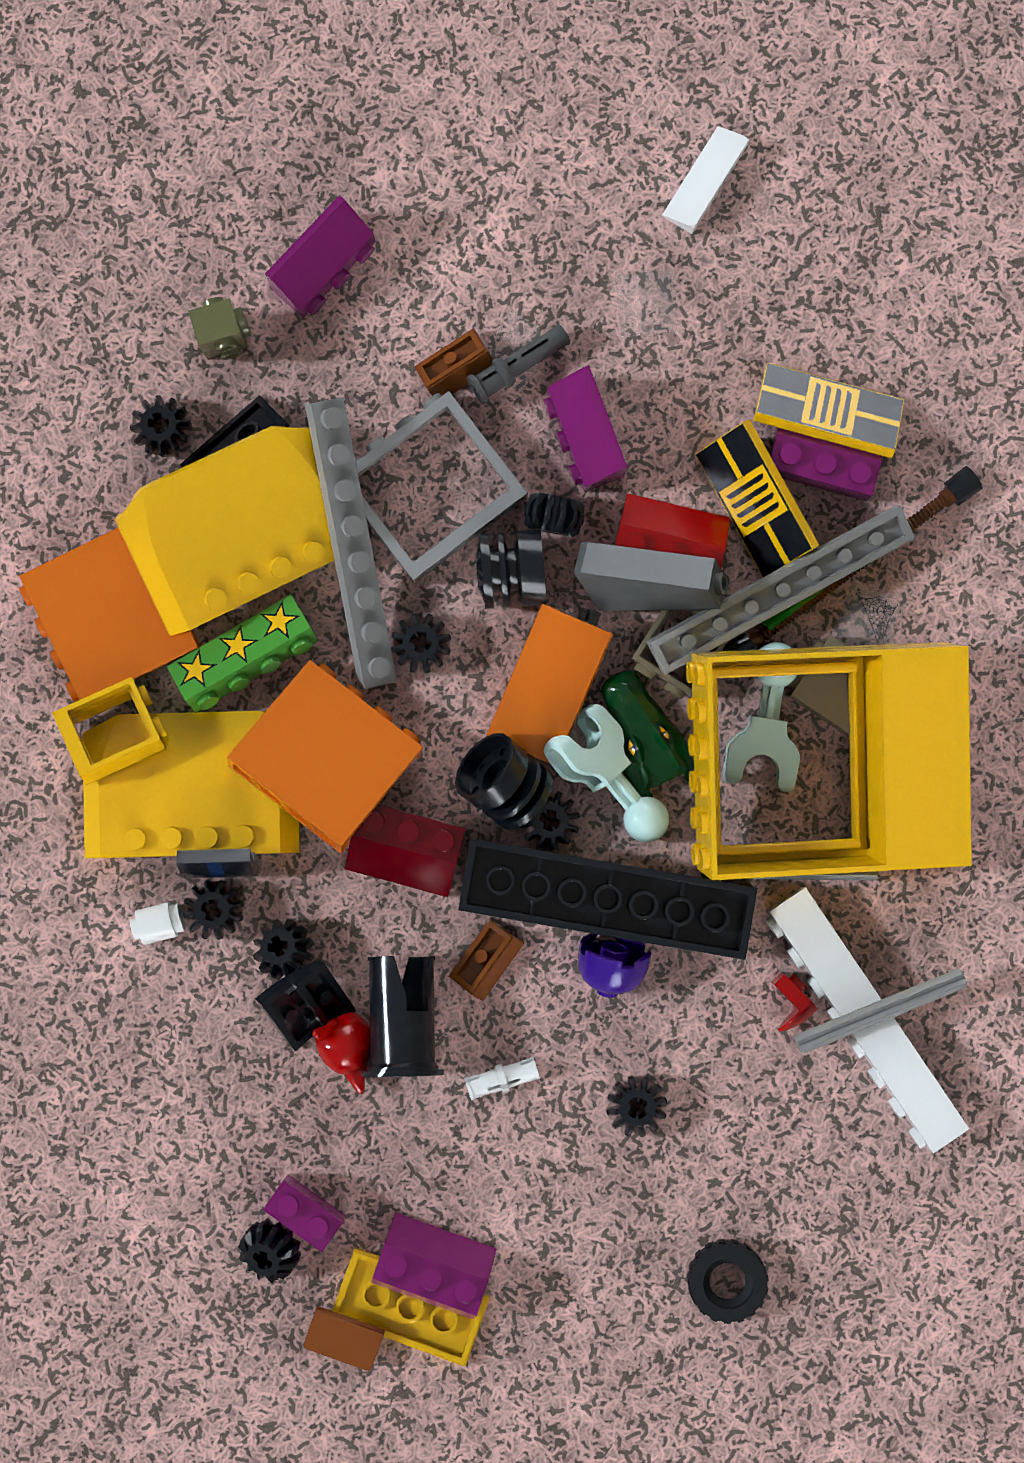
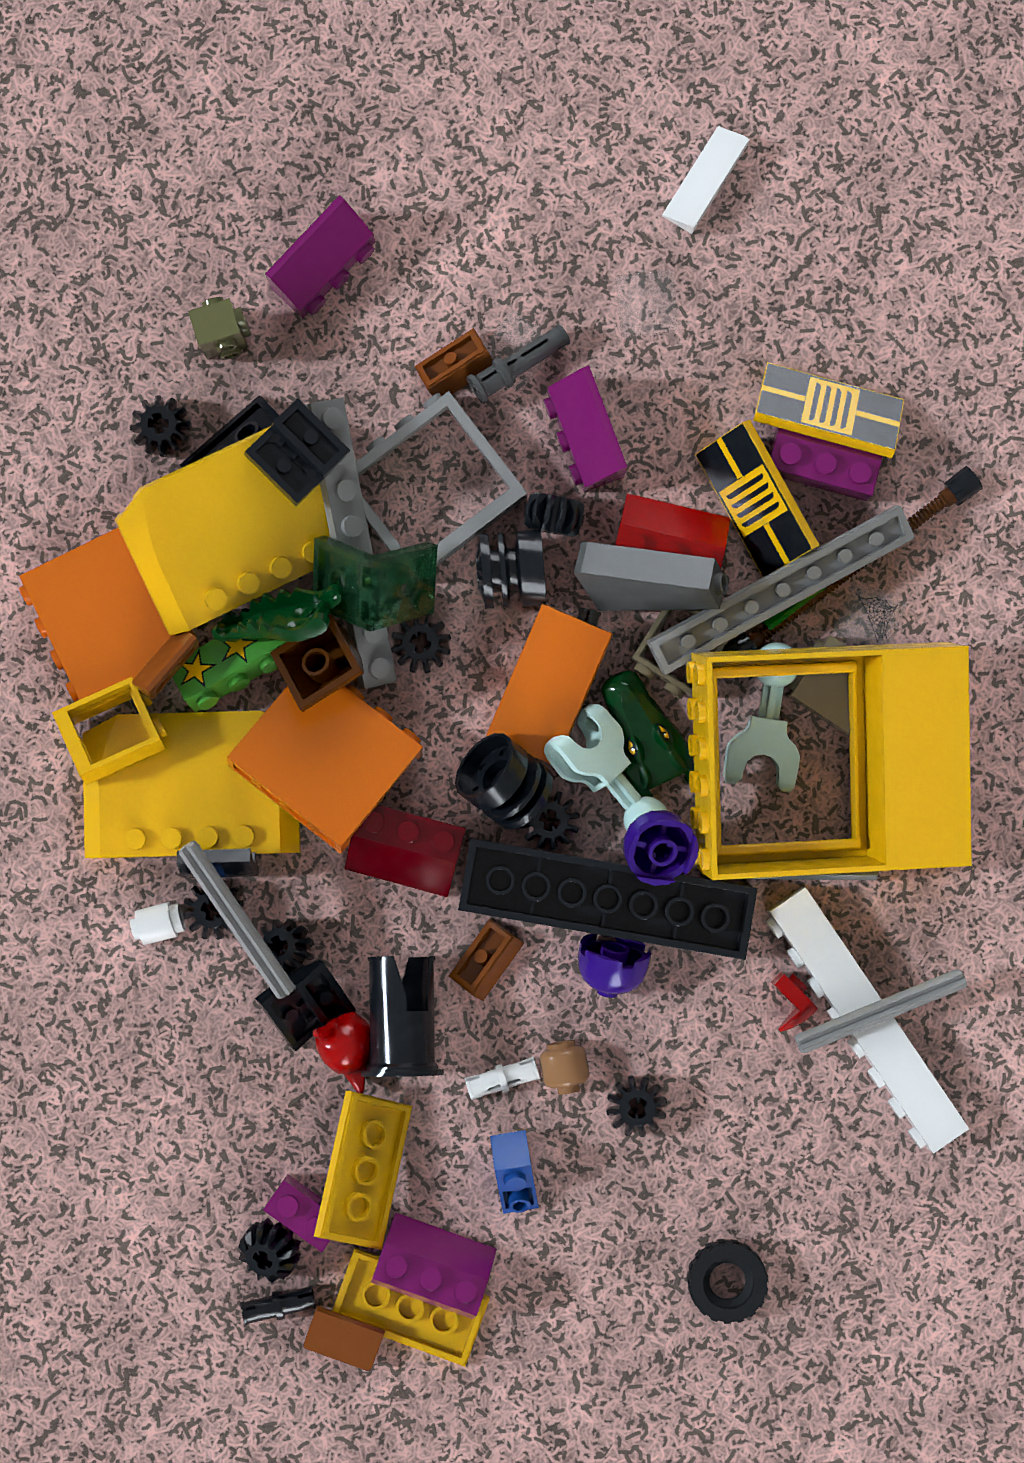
(165, 664): none -> dark orange slope
(236, 919): none -> light grey axle
(278, 1305): none -> black pin
(284, 618): none -> dark green animal
(297, 452): none -> black slope
(318, 664): none -> reddish brown slope
(363, 1170): none -> yellow tile
(375, 582): none -> clear green bracket
(514, 1172): none -> blue slope
(564, 1066): none -> medium nougat head
(659, 847): none -> dark purple cylinder

